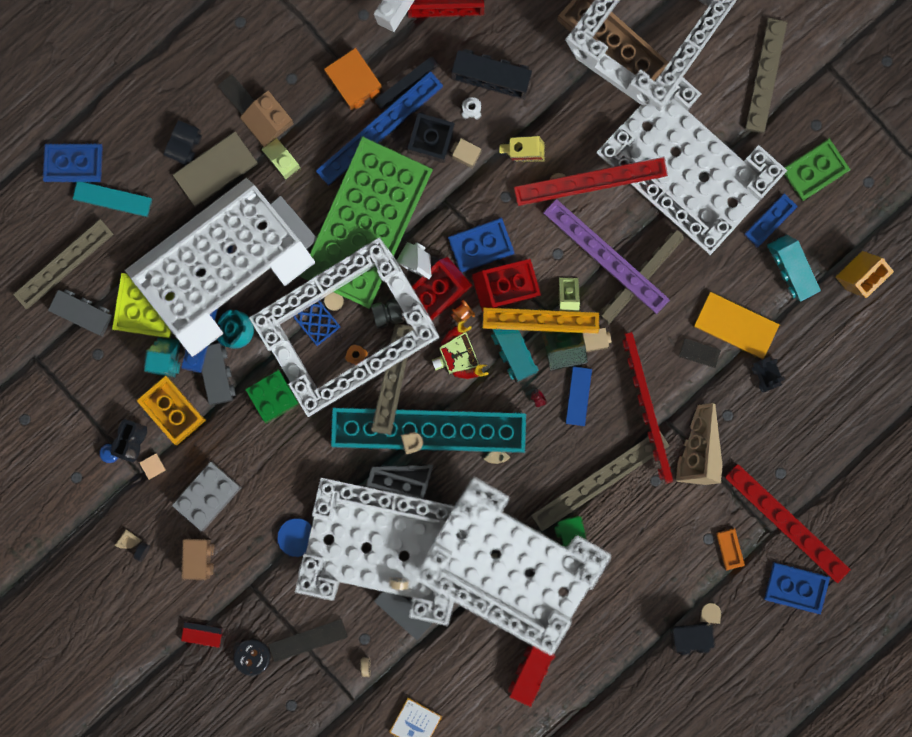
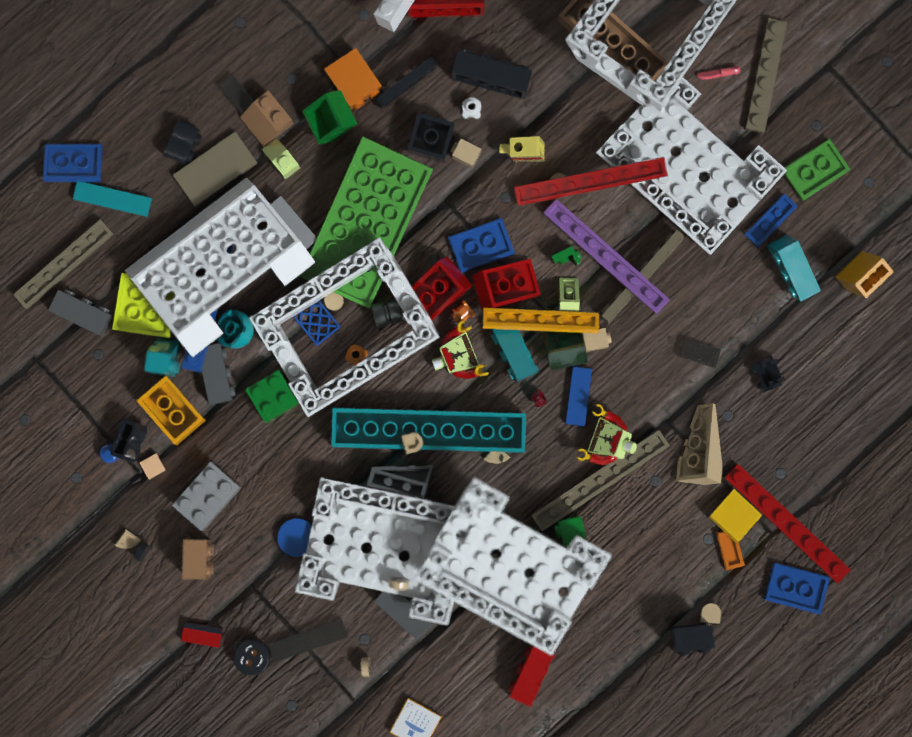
(329, 117): none -> green piece
(381, 126): blue plate -> none
(390, 388): dark tan tile -> none
(415, 259): white slope -> none
(563, 256): none -> green bracket
(609, 440): none -> torso
(649, 415): red plate -> none
(718, 73): none -> coral piece
(735, 516): none -> yellow tile
(736, 325): light orange tile -> none

